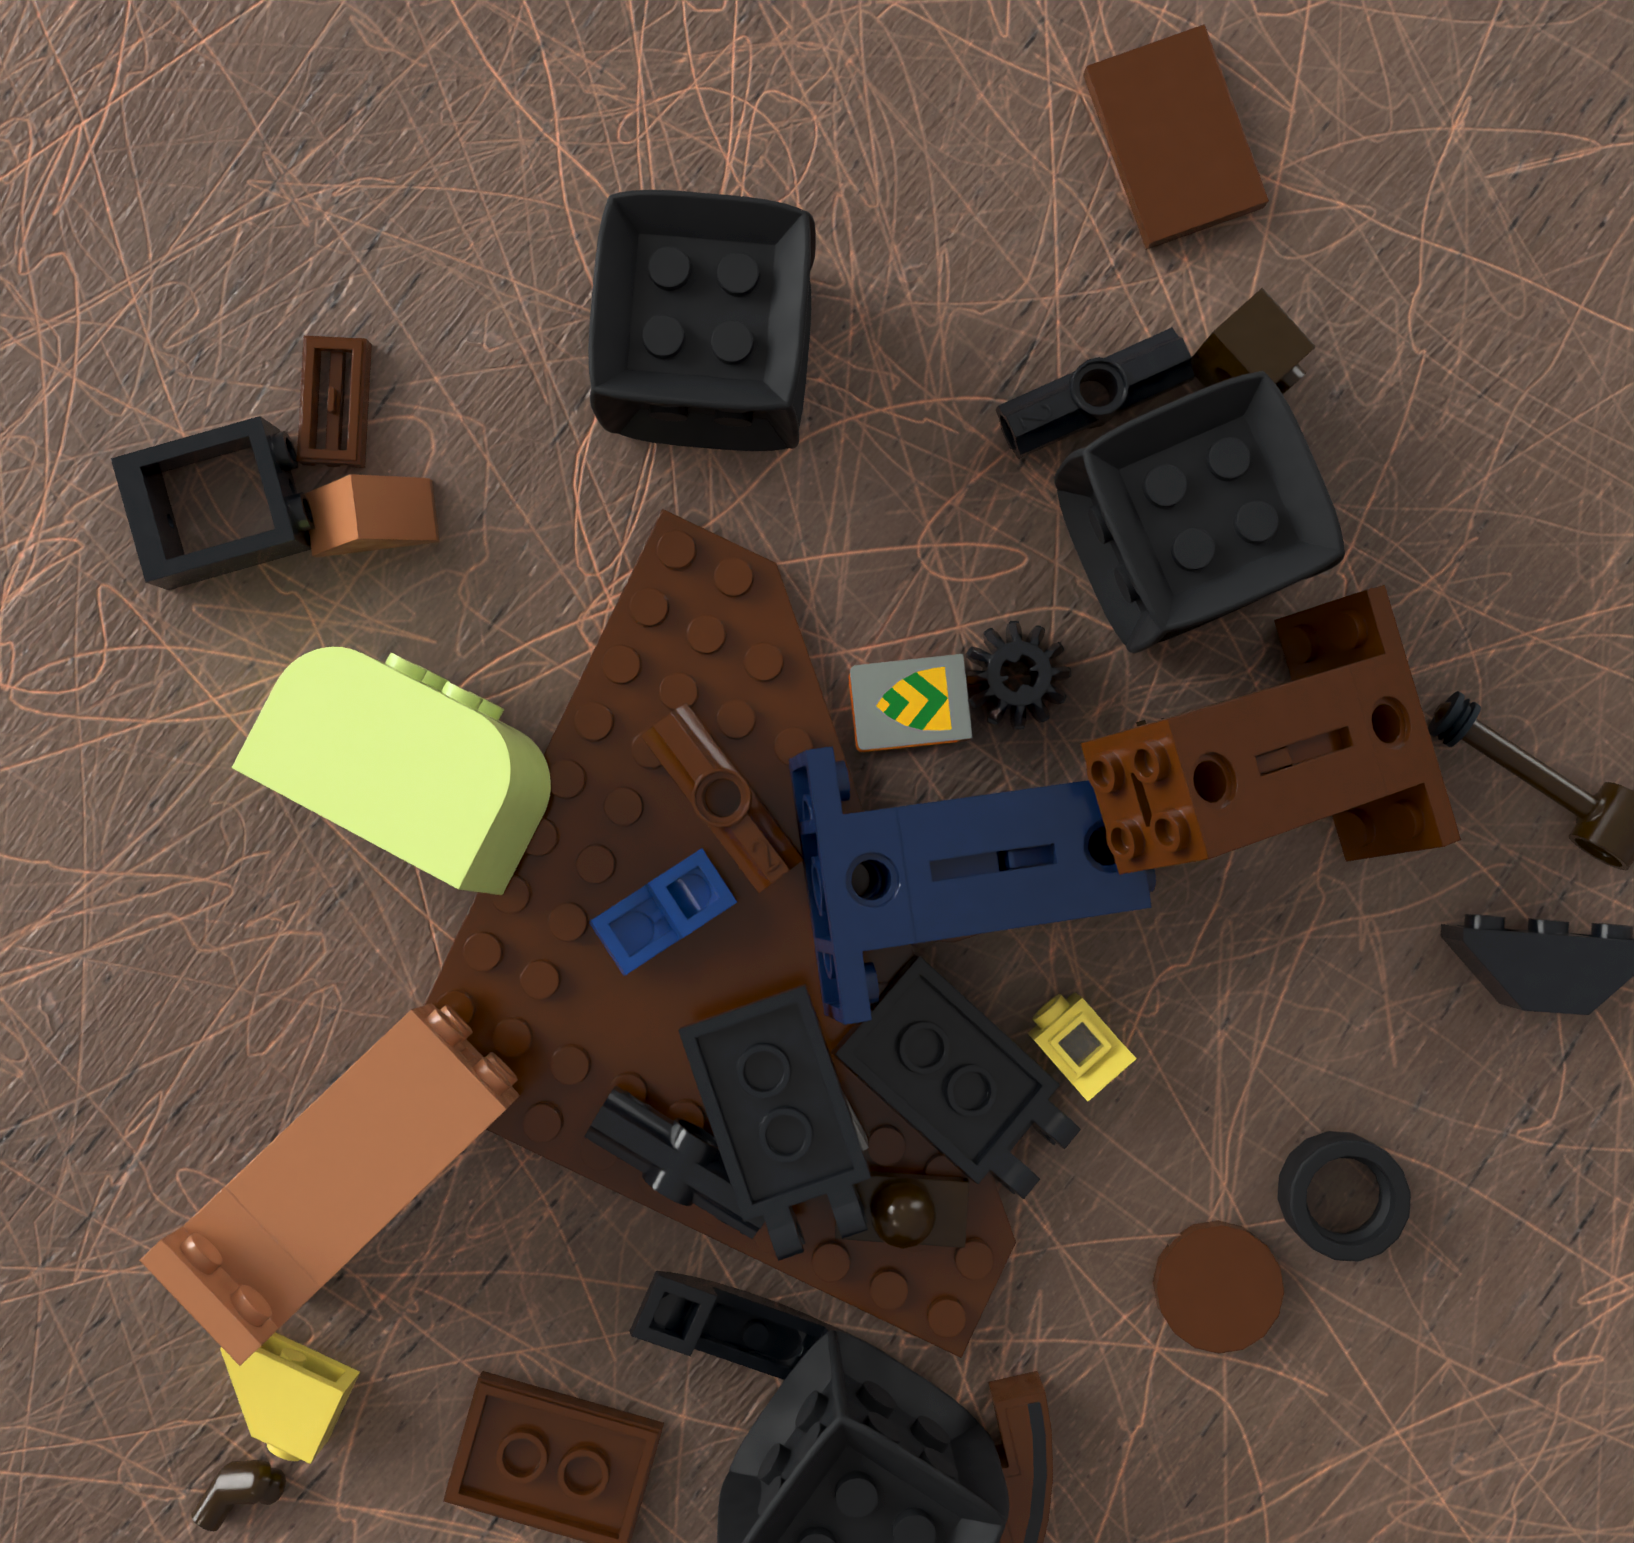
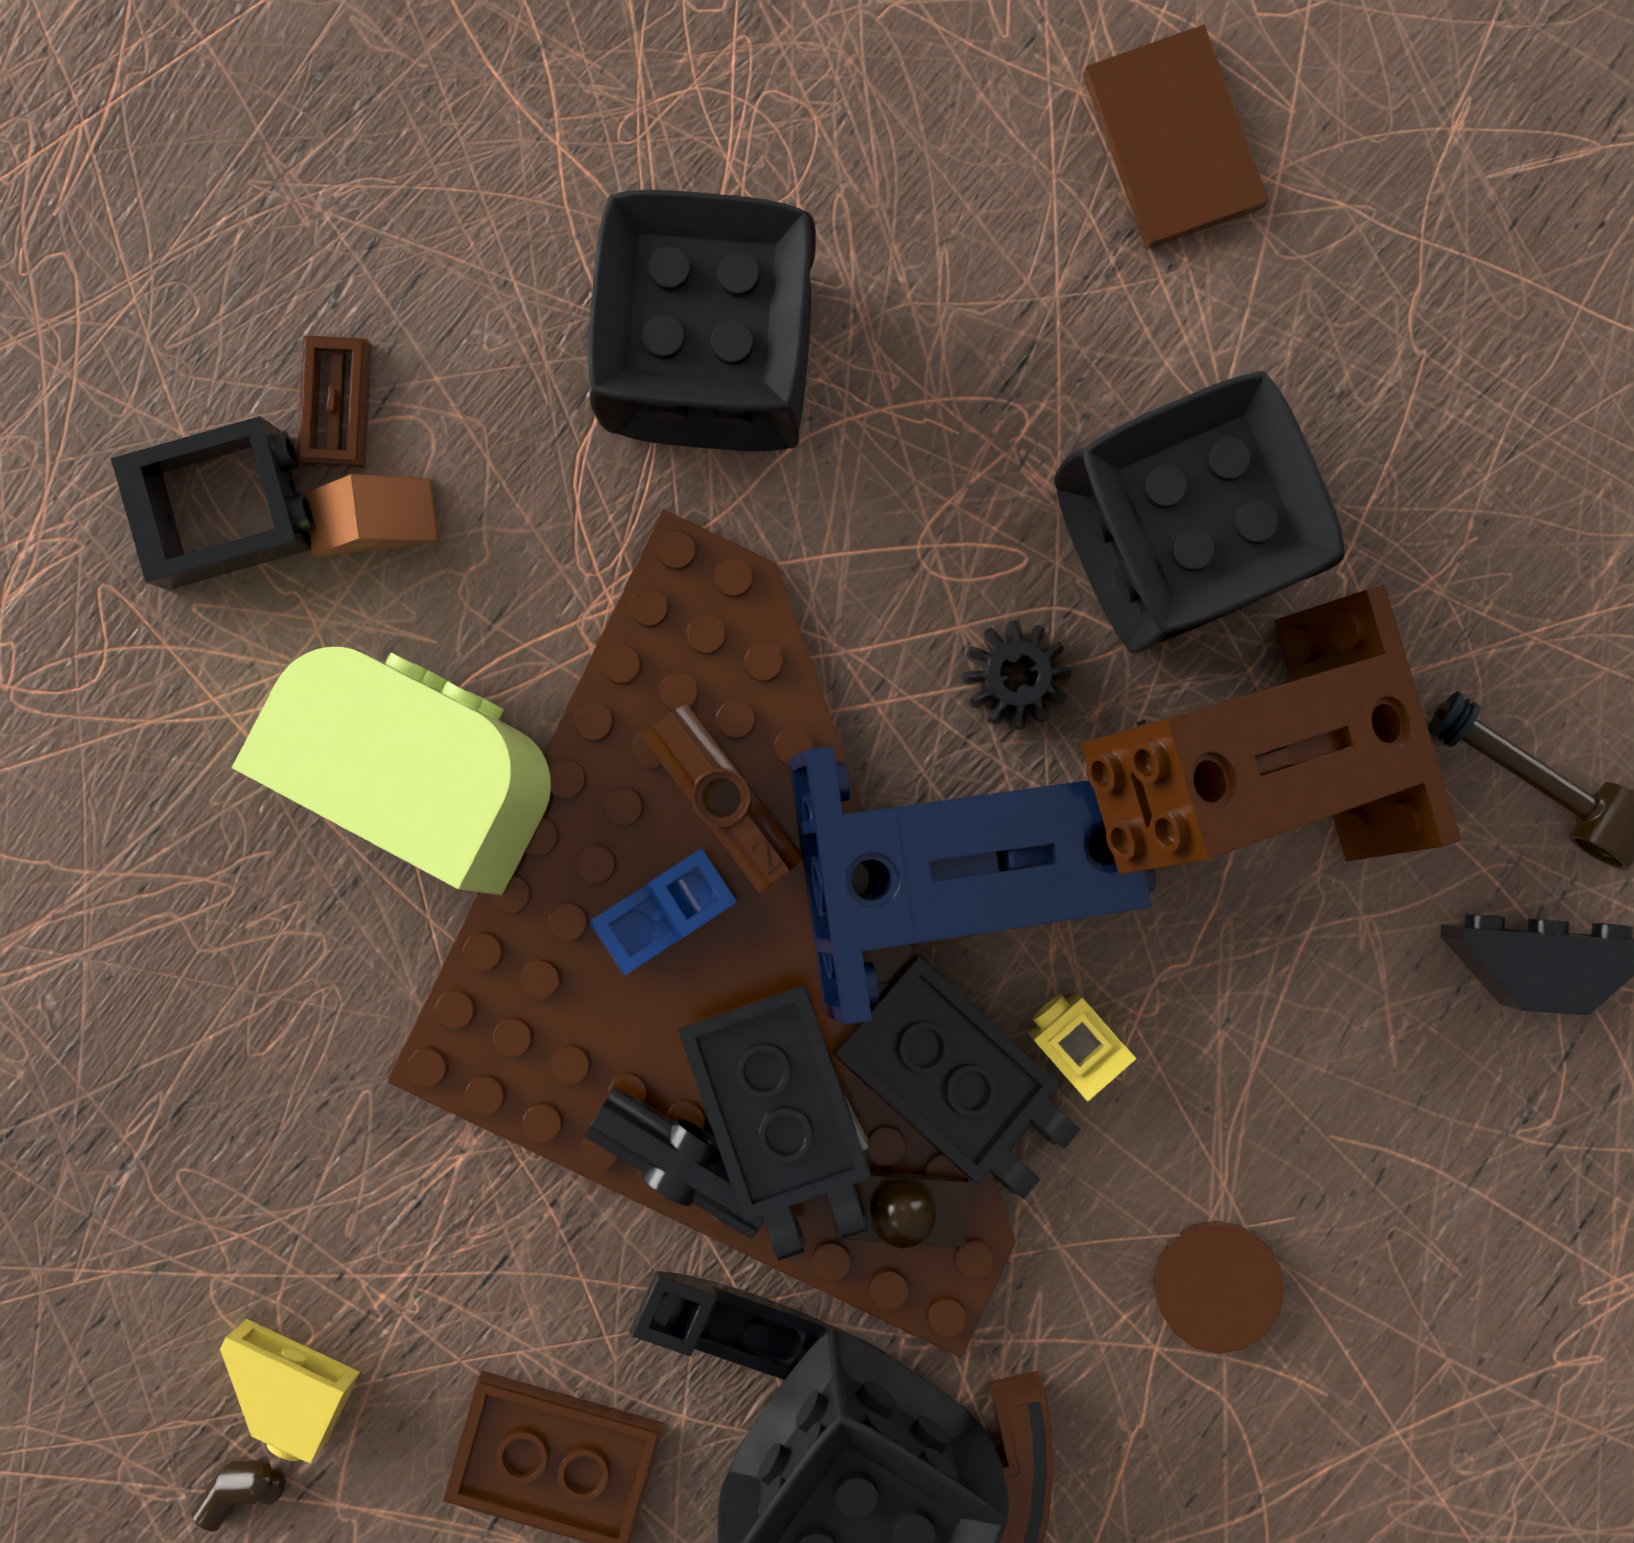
(332, 1179): nougat brick -> none
(910, 703): light grey piece -> none
(1128, 376): black piece -> none
(1251, 341): dark brown brick -> none
(1388, 1217): black tyre -> none

